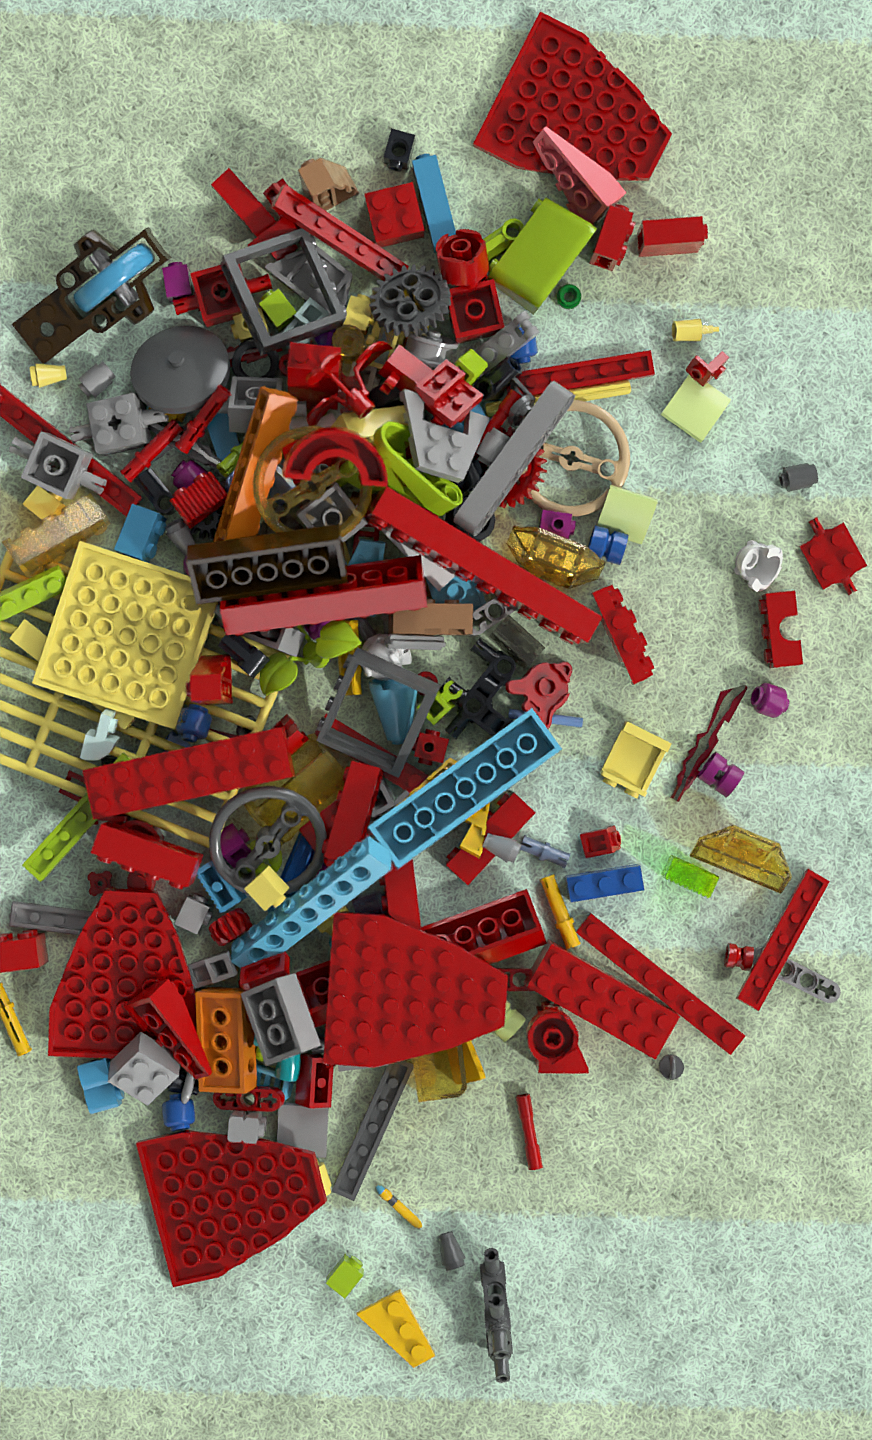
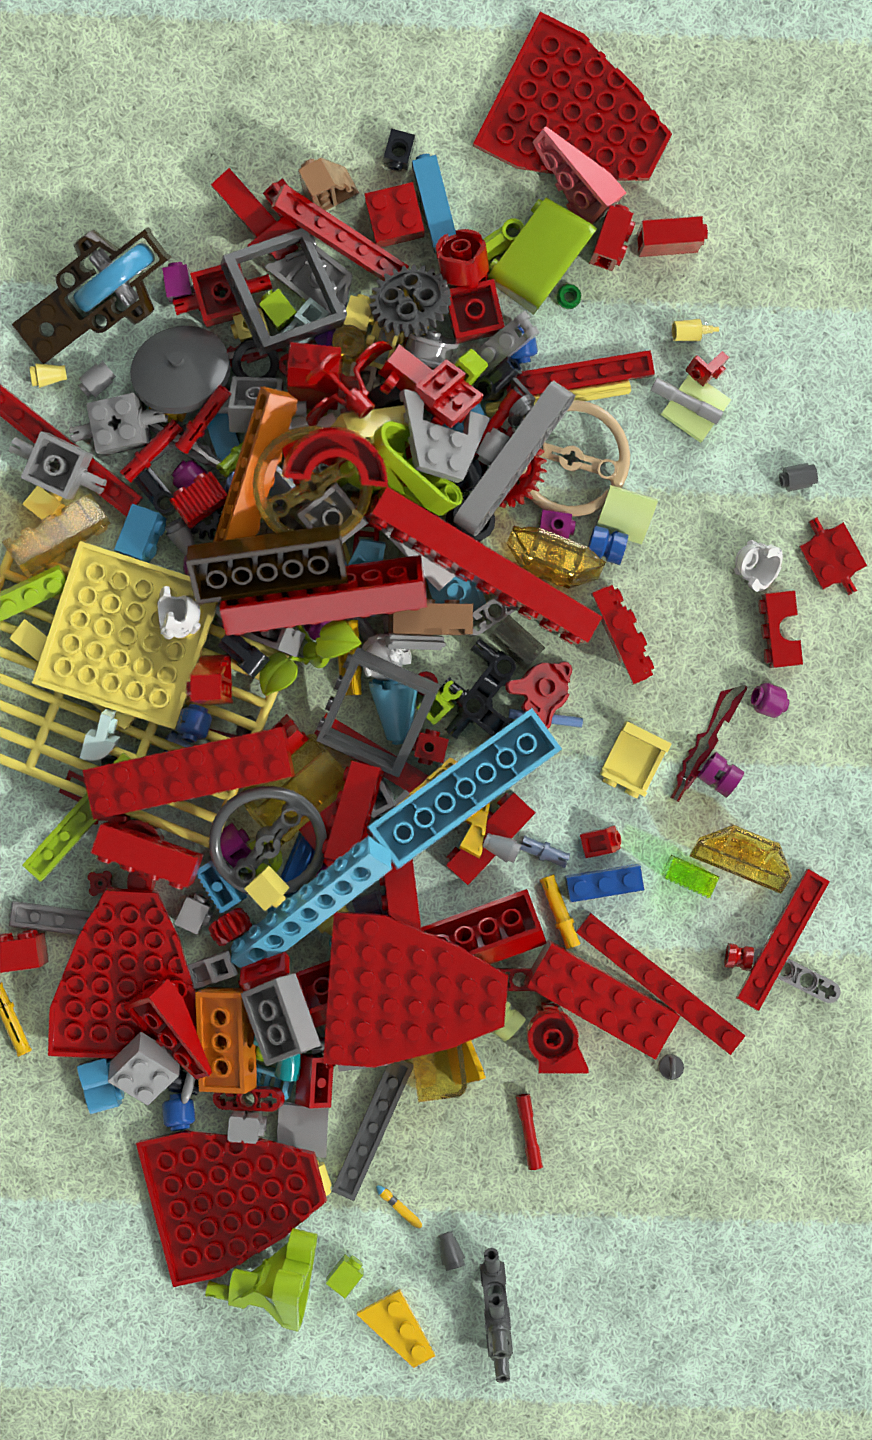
(177, 615): none -> white helmet
(281, 1278): none -> lime connector
(701, 408): none -> light grey piece

